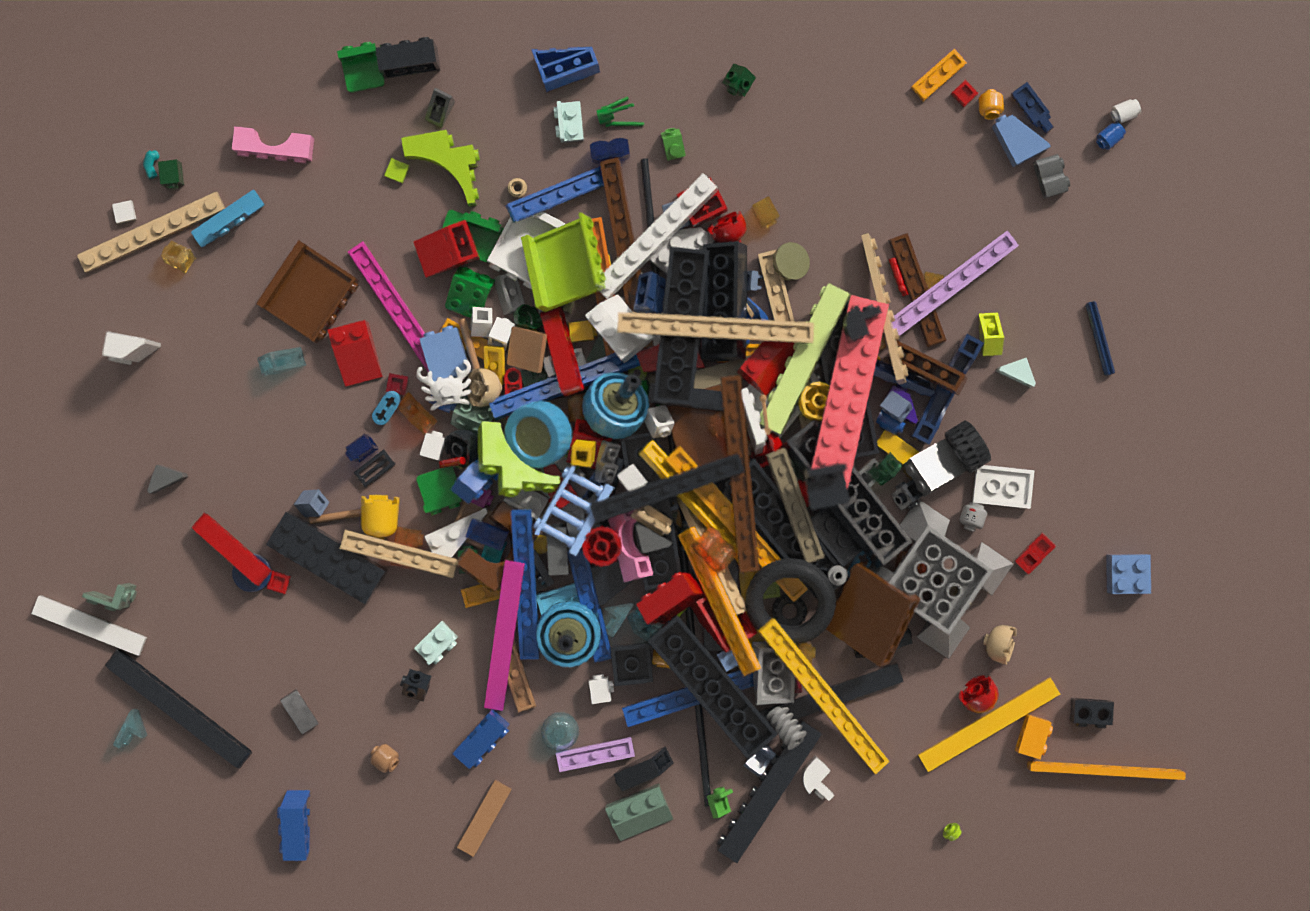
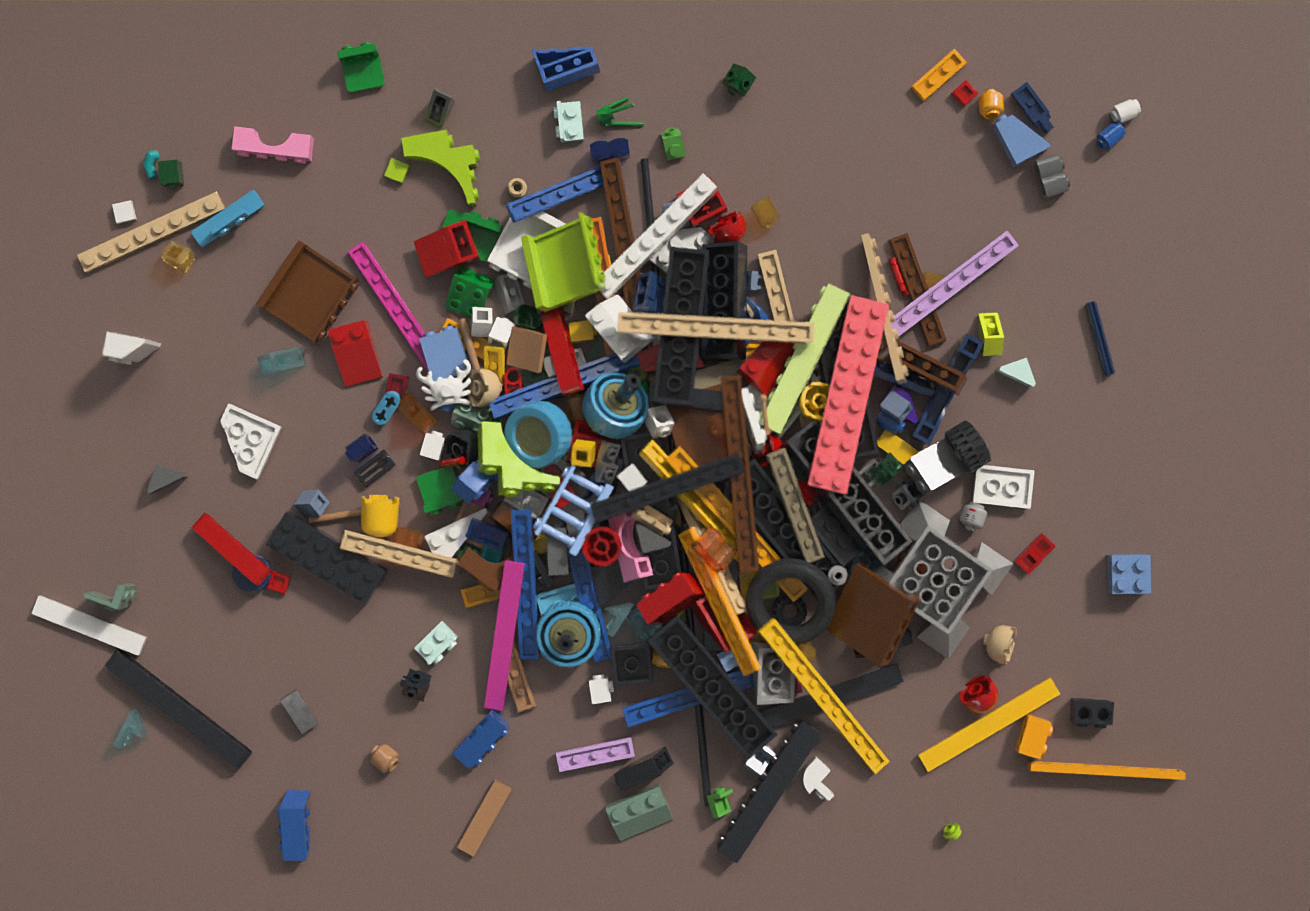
(249, 439): none -> white plate
(407, 58): black brick -> none
(560, 731): clear light blue cylinder -> none
(786, 727): light grey piece -> none
(791, 261): olive tile -> none
(826, 486): black bracket -> none
(854, 322): black brick -> none

